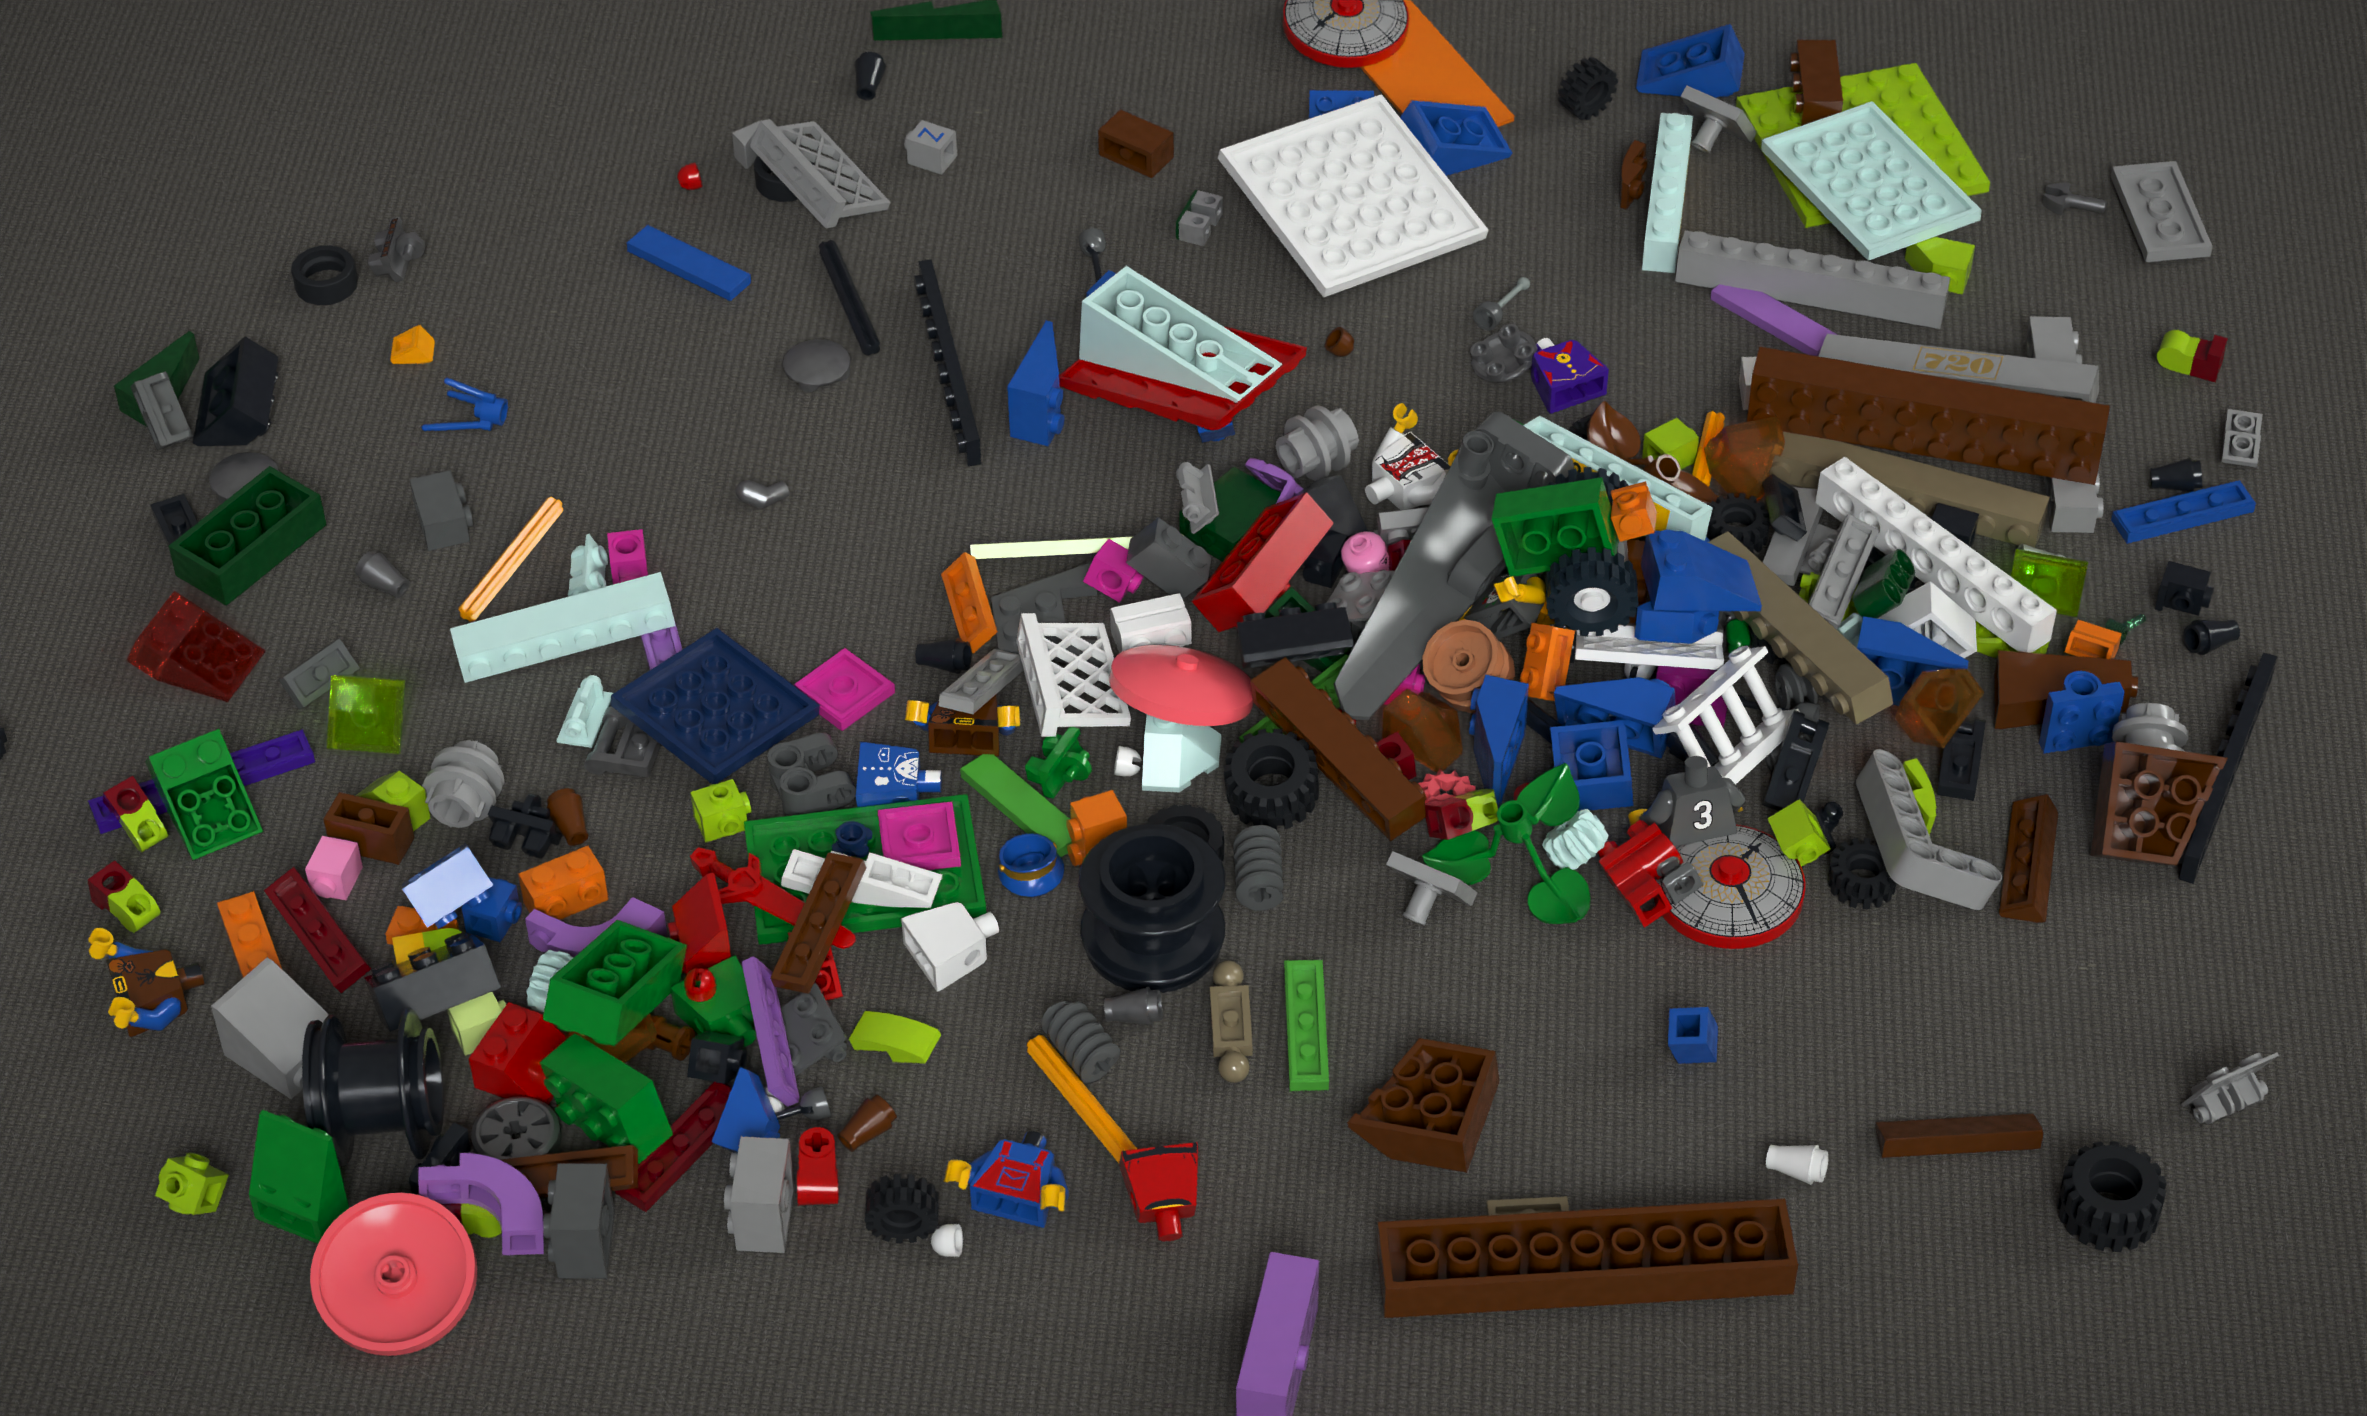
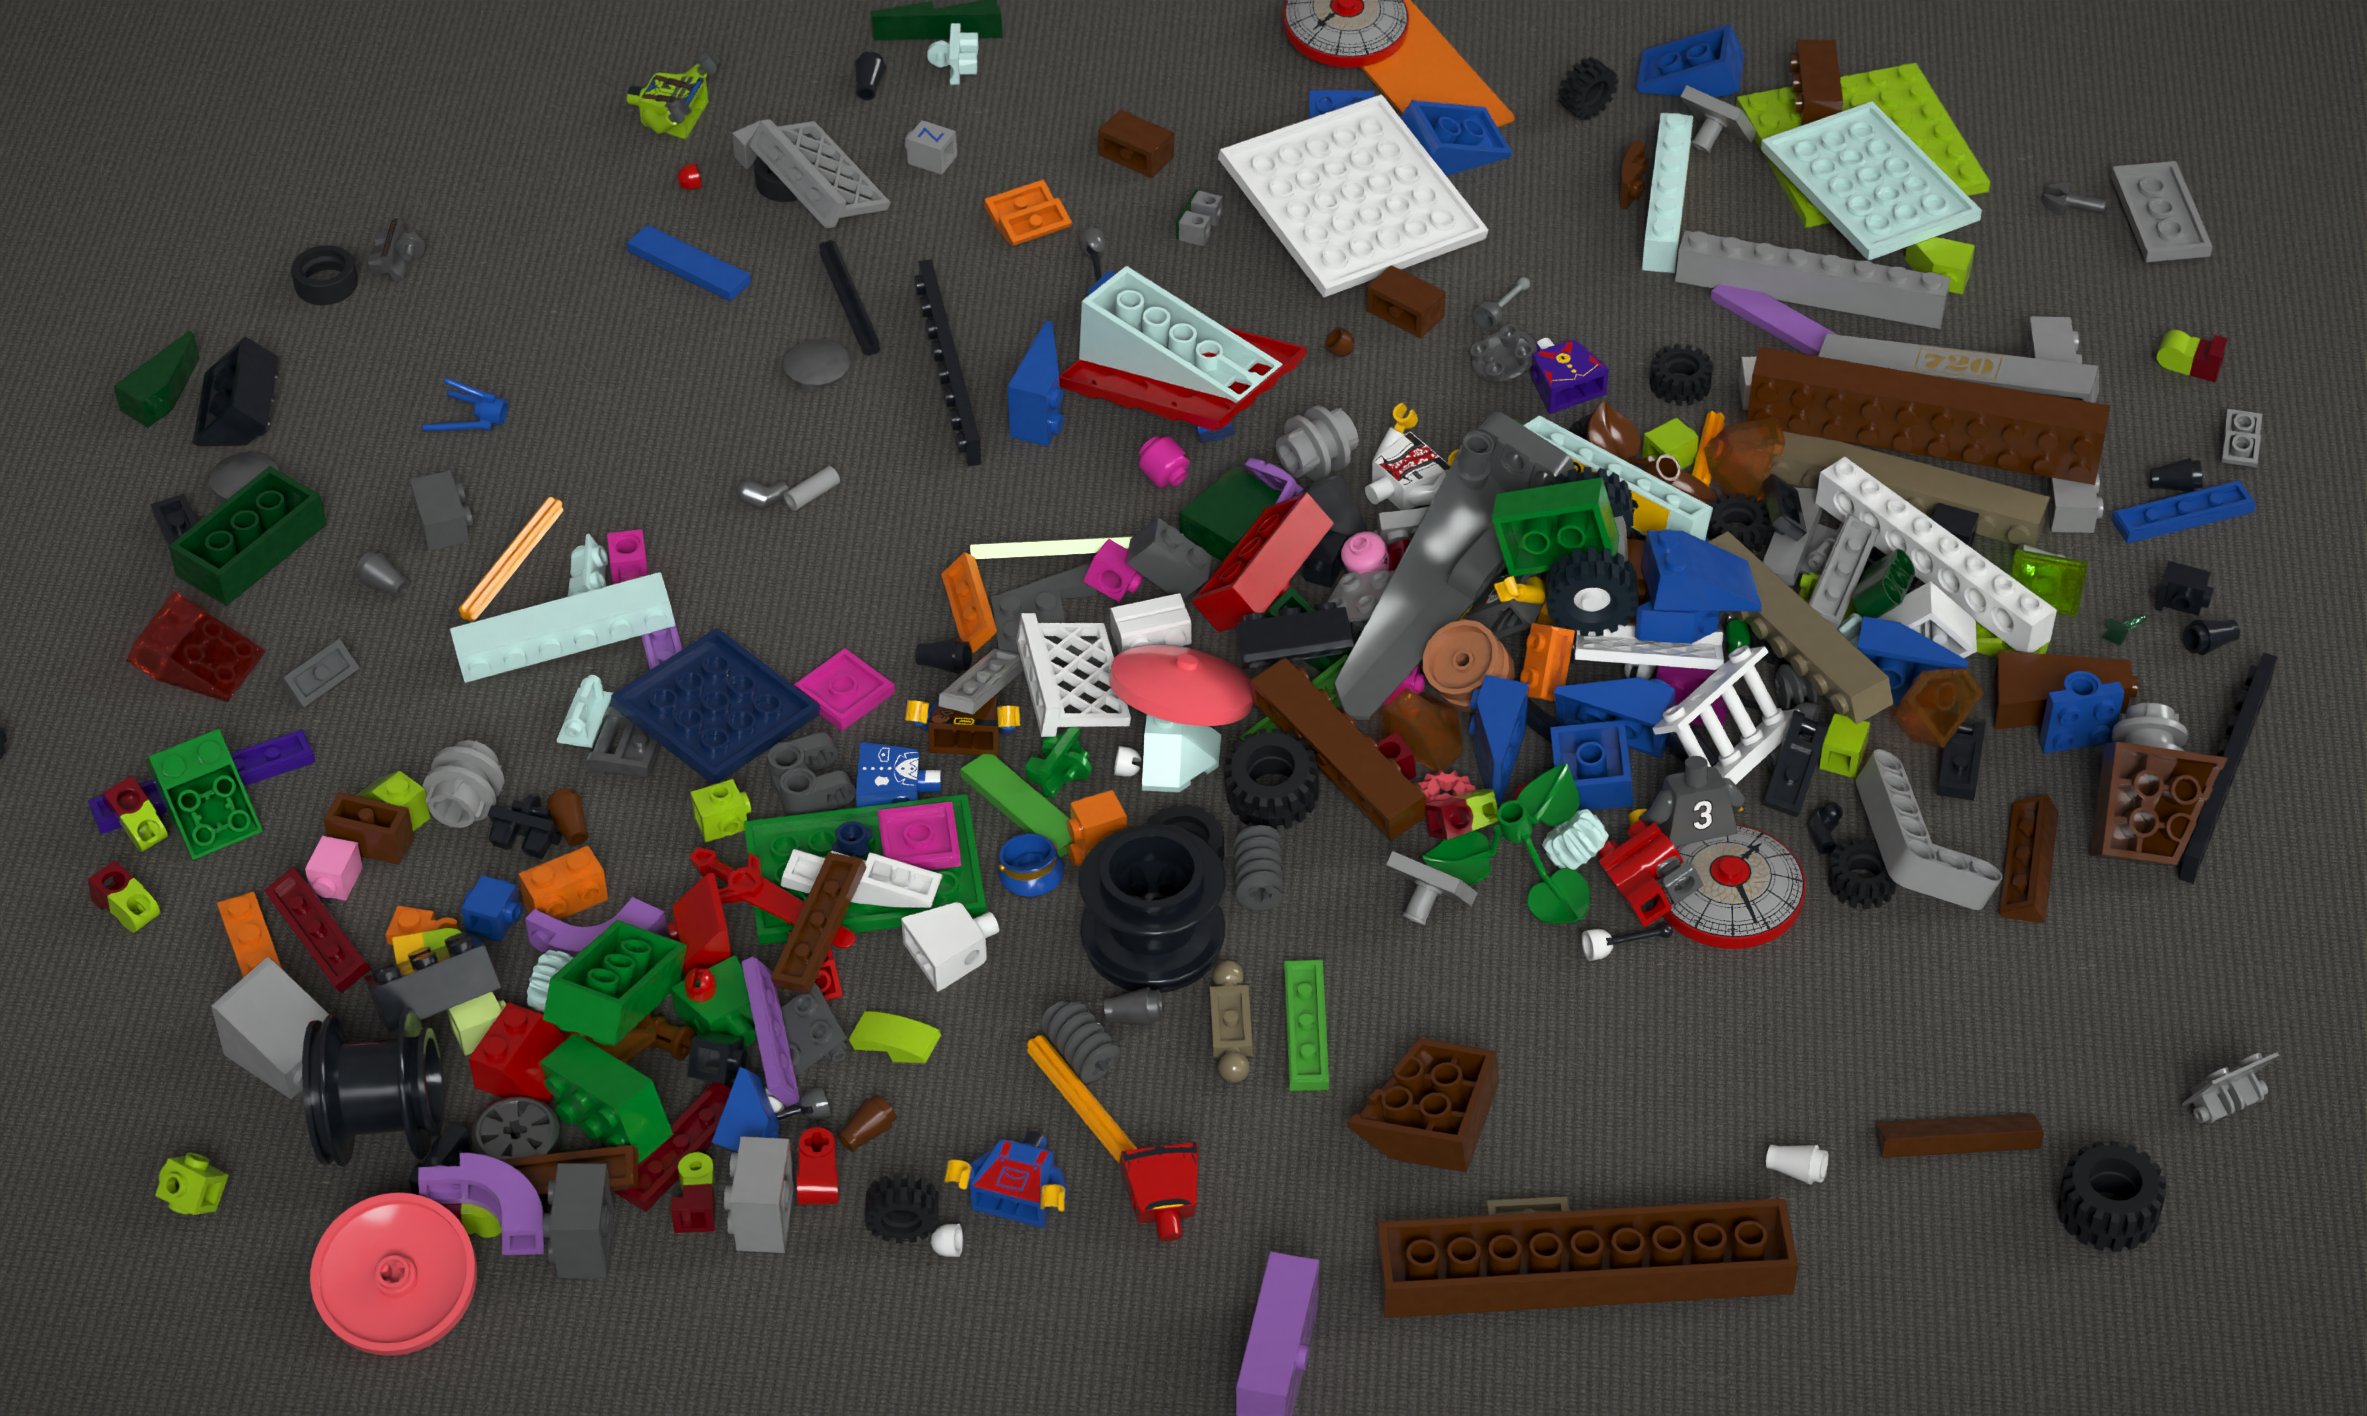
(145, 984): torso -> none
(161, 410): dark grey hinge -> none
(295, 1177): green slope -> none
(365, 713): clear neon green slope -> none
(413, 347): light orange slope -> none
(447, 886): slope -> none
(675, 100): none -> torso
(697, 1207): none -> dark red leg
(811, 488): none -> light grey hinge
(960, 53): none -> light aqua hips
(1027, 213): none -> orange slope
(1164, 461): none -> dark pink head
(1198, 495): light grey hinge -> none
(1406, 301): none -> reddish brown brick
(1599, 943): none -> hinge
(1633, 511): orange brick -> none
(1683, 361): none -> black tyre
(1693, 1035): blue brick -> none
(1799, 833): lime brick -> none
(1844, 746): none -> lime brick
(1922, 791): lime slope -> none
(2092, 641): orange piece -> none

